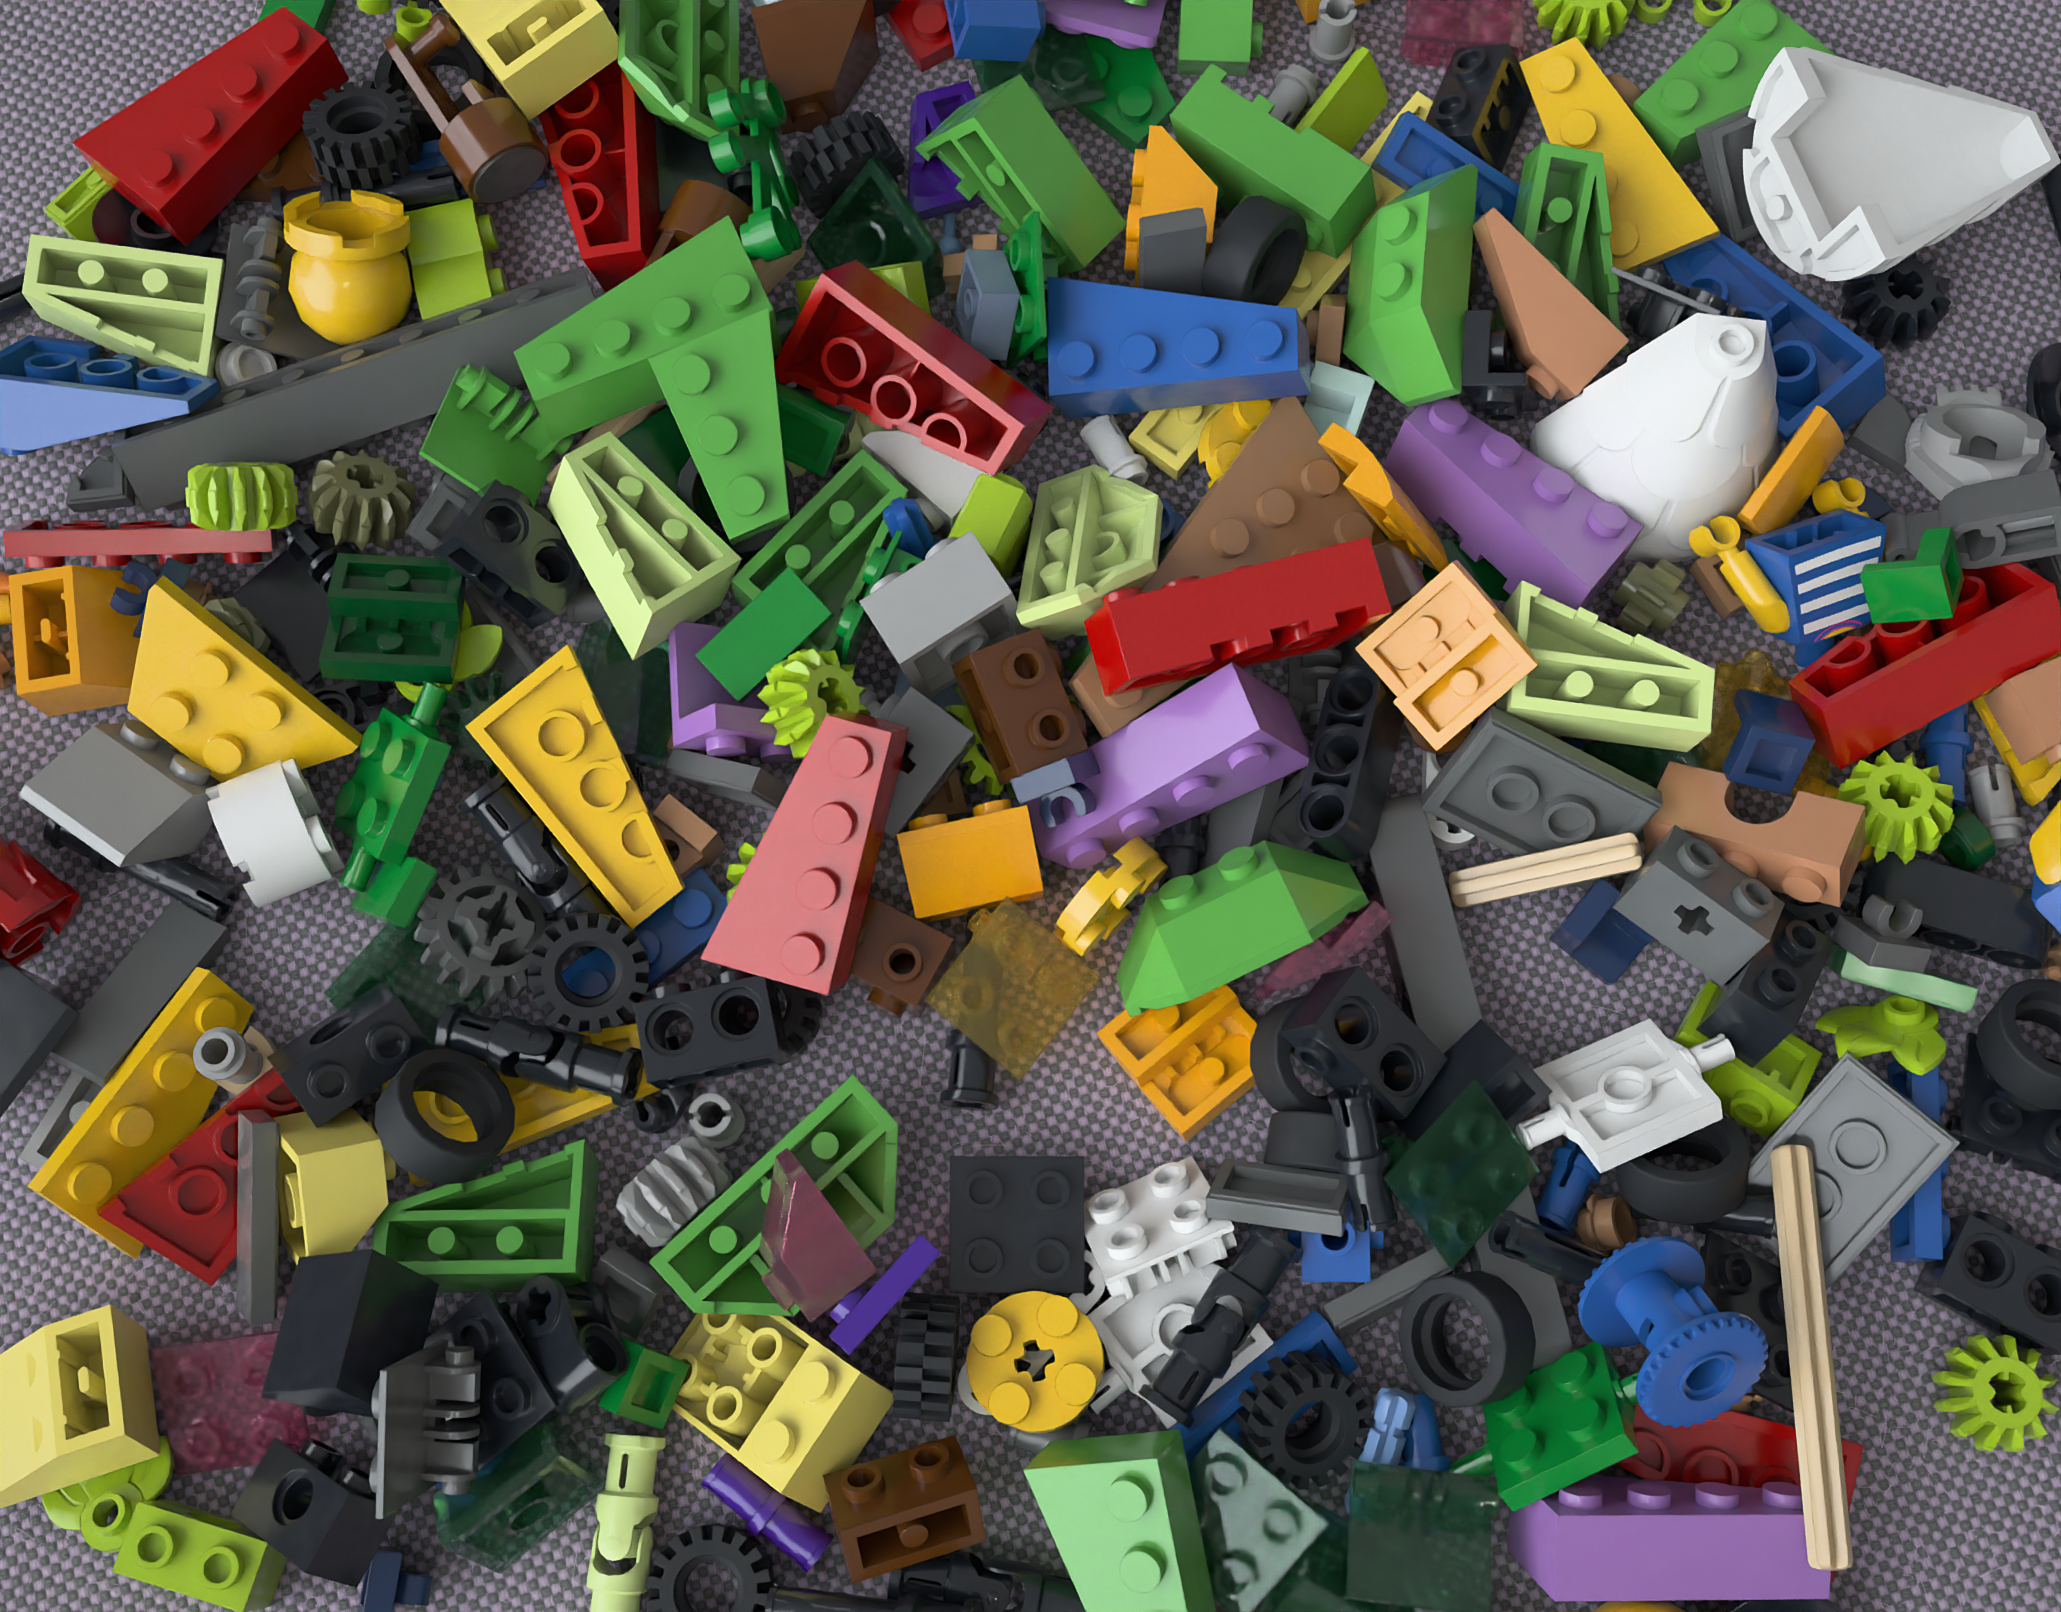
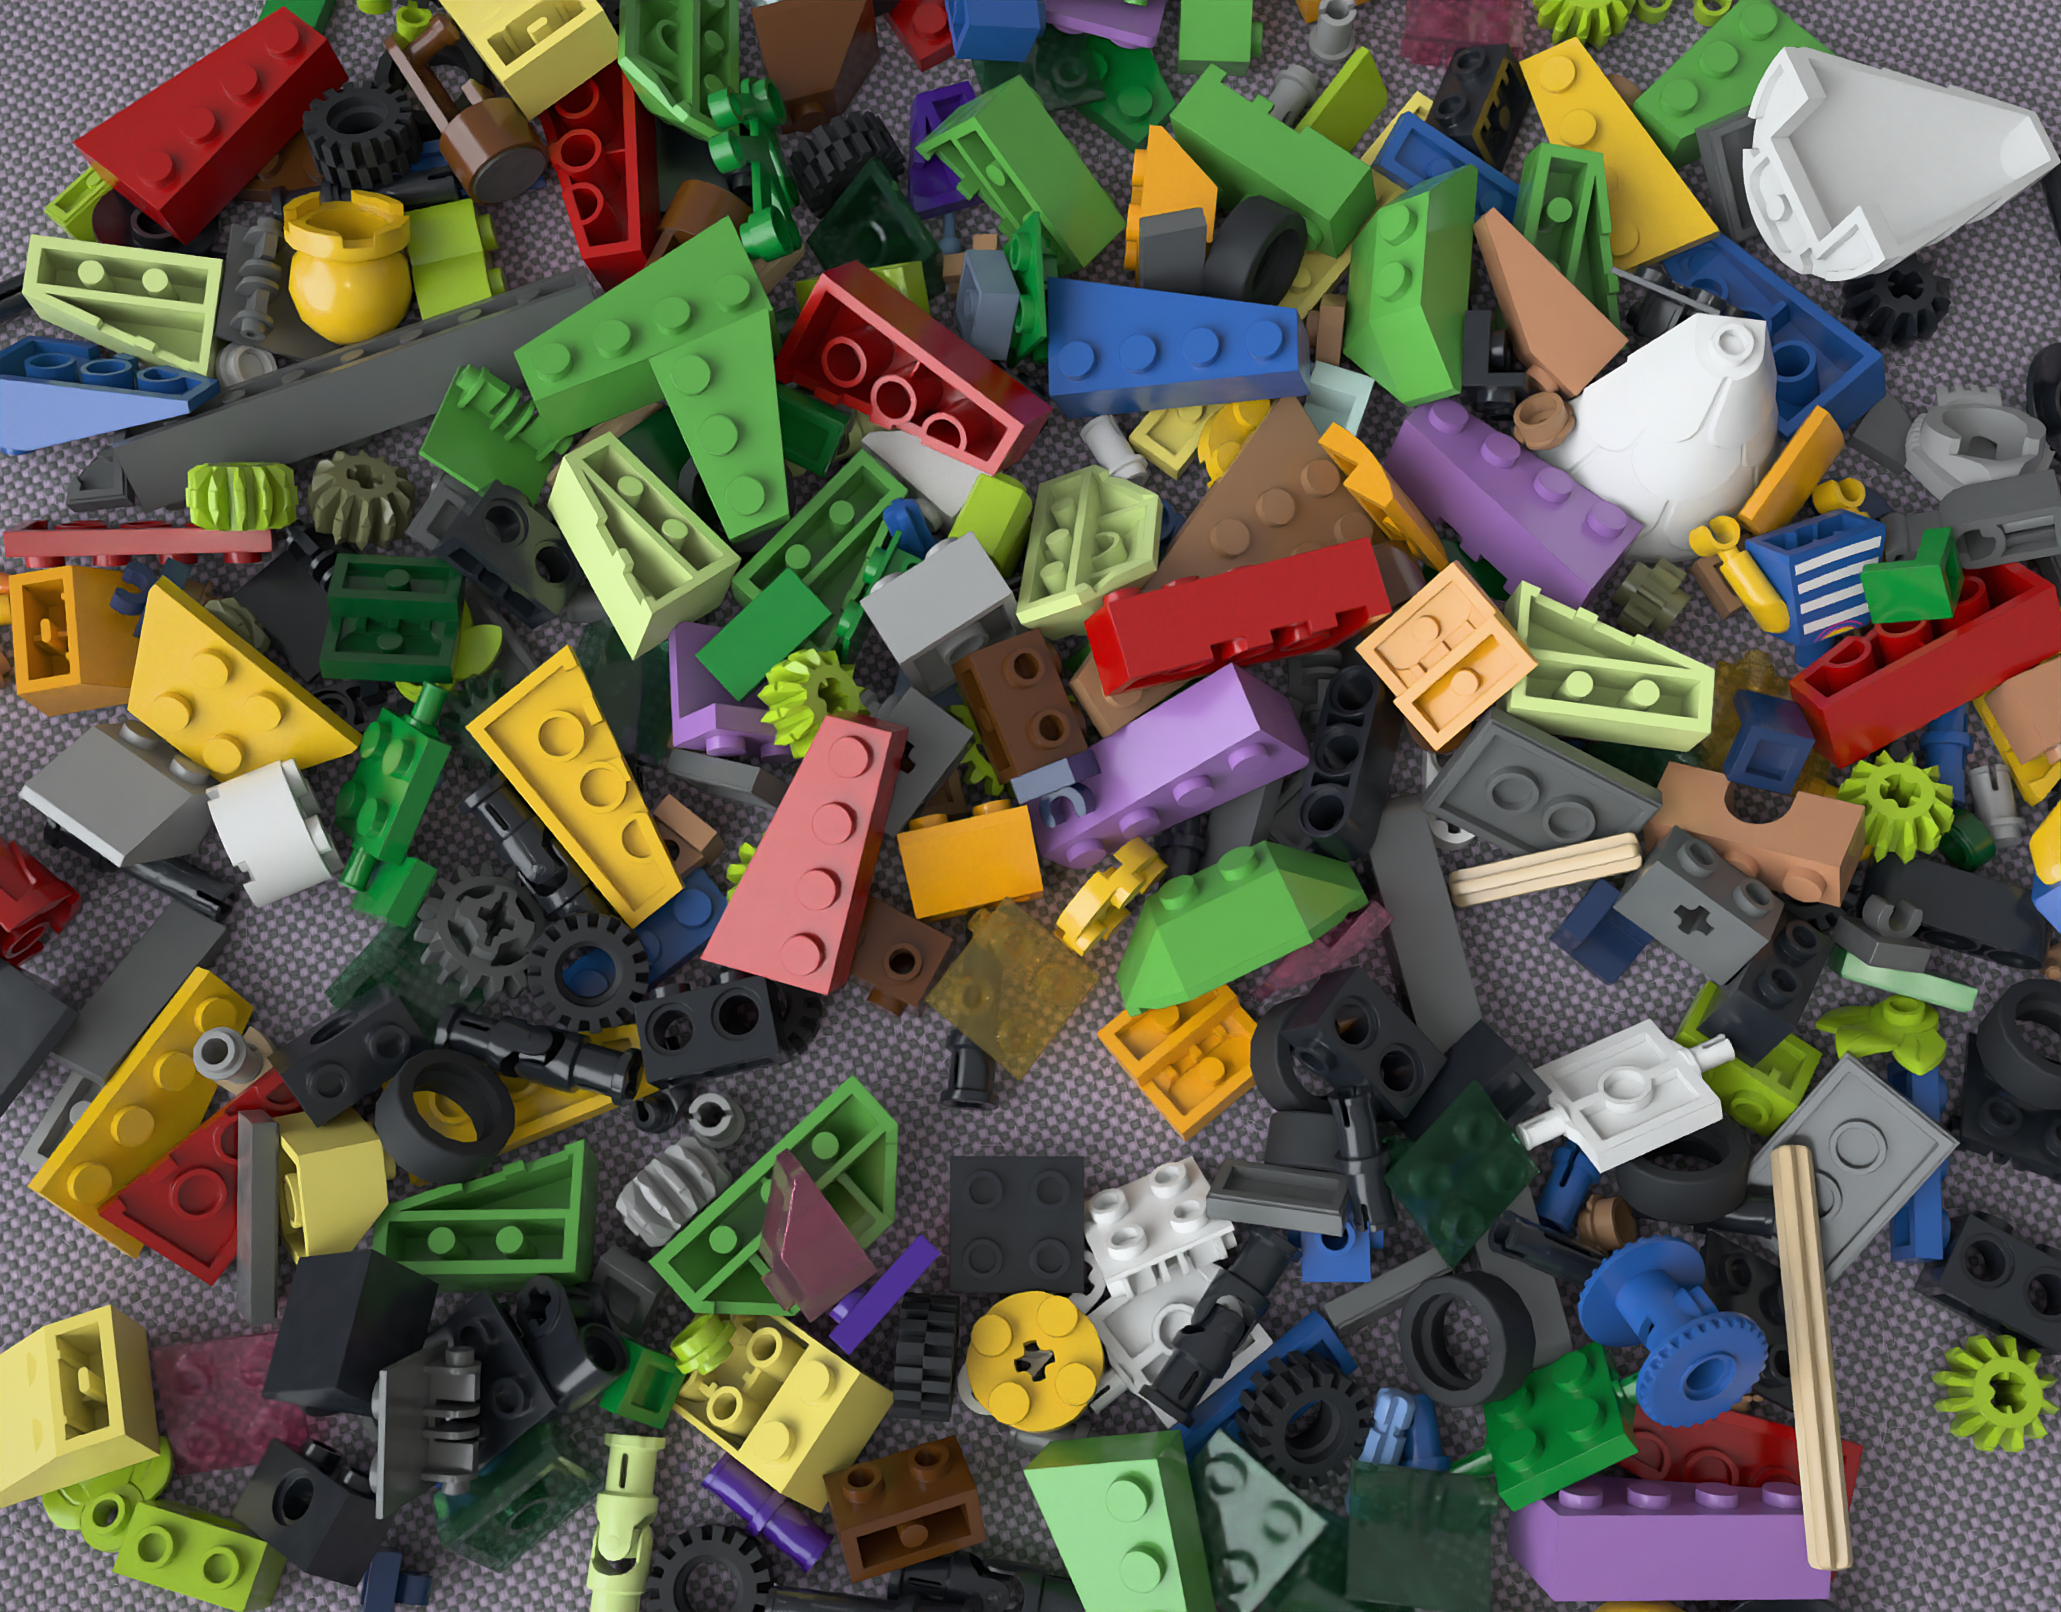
(703, 1344): none -> lime plate
(1543, 421): none -> medium nougat plate

